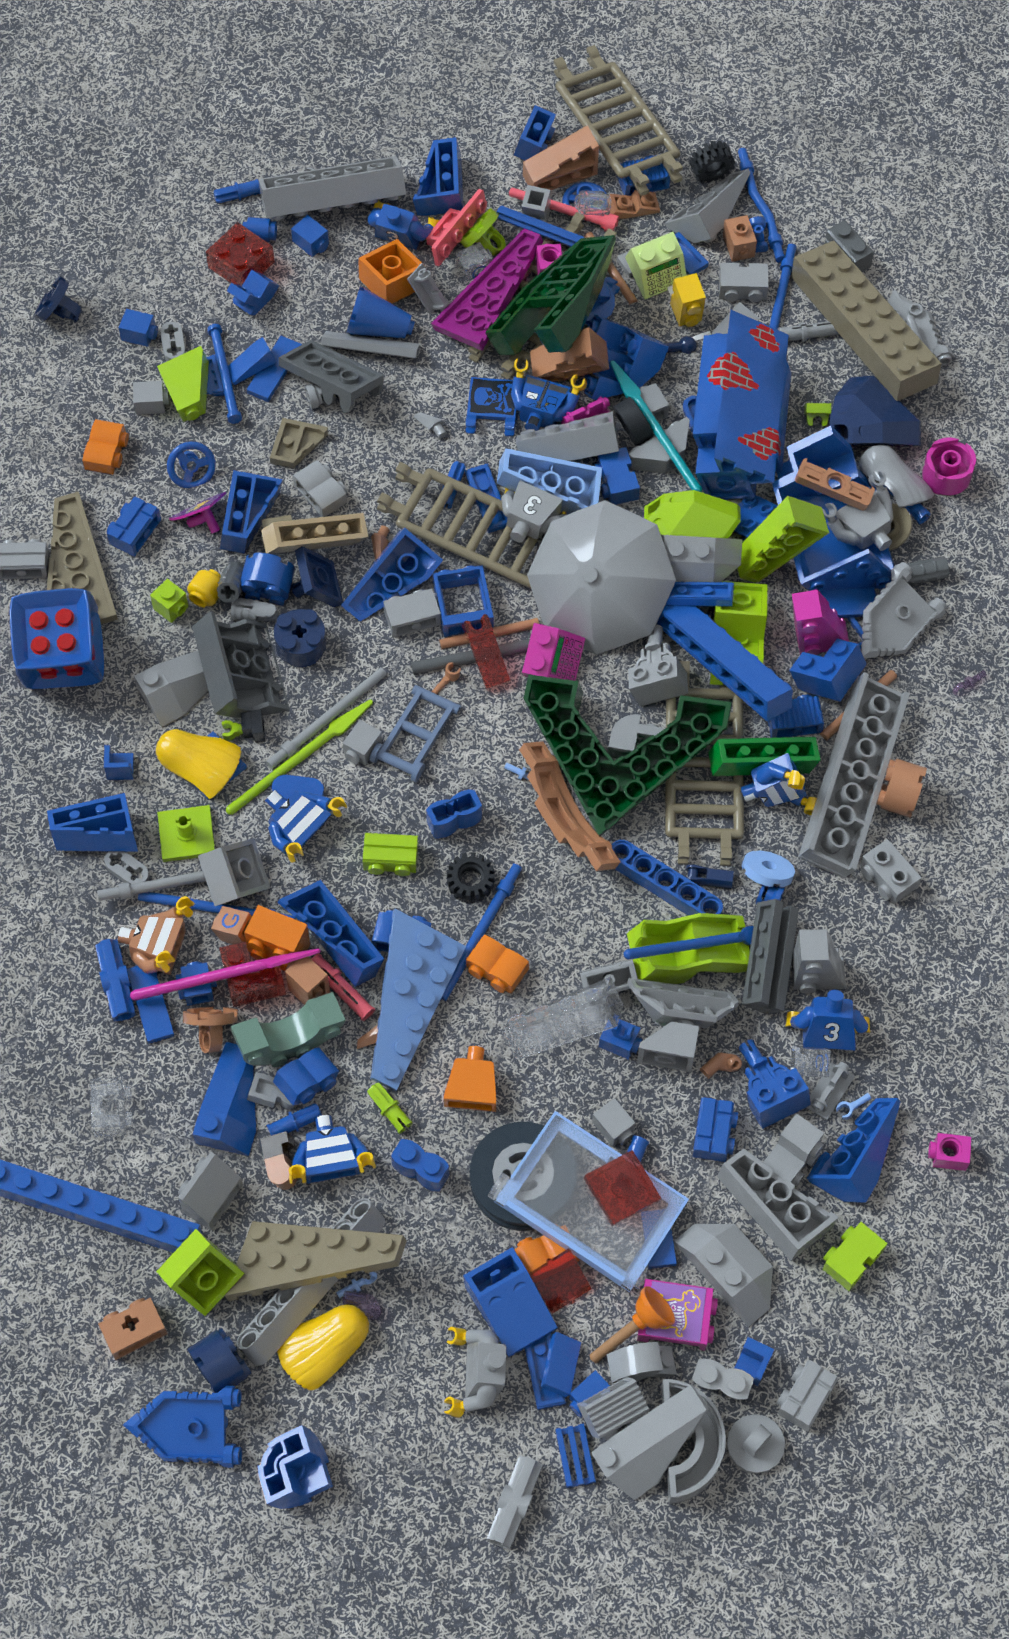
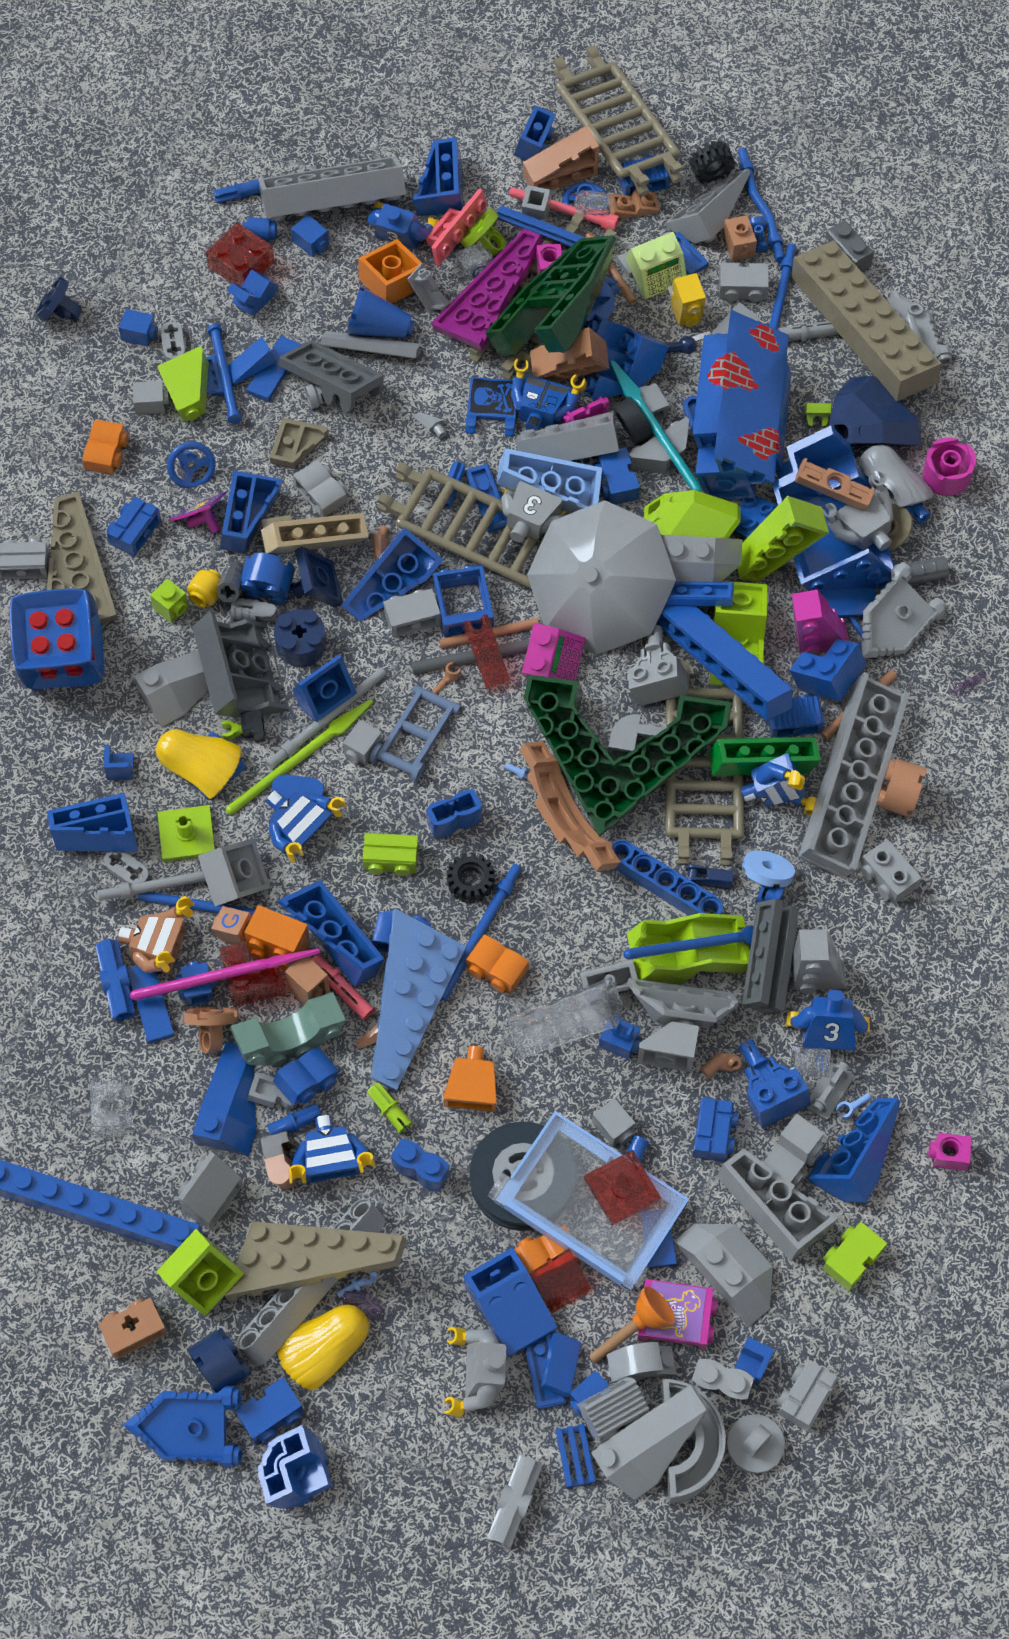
(271, 1412): none -> blue brick
(325, 689): none -> blue slope

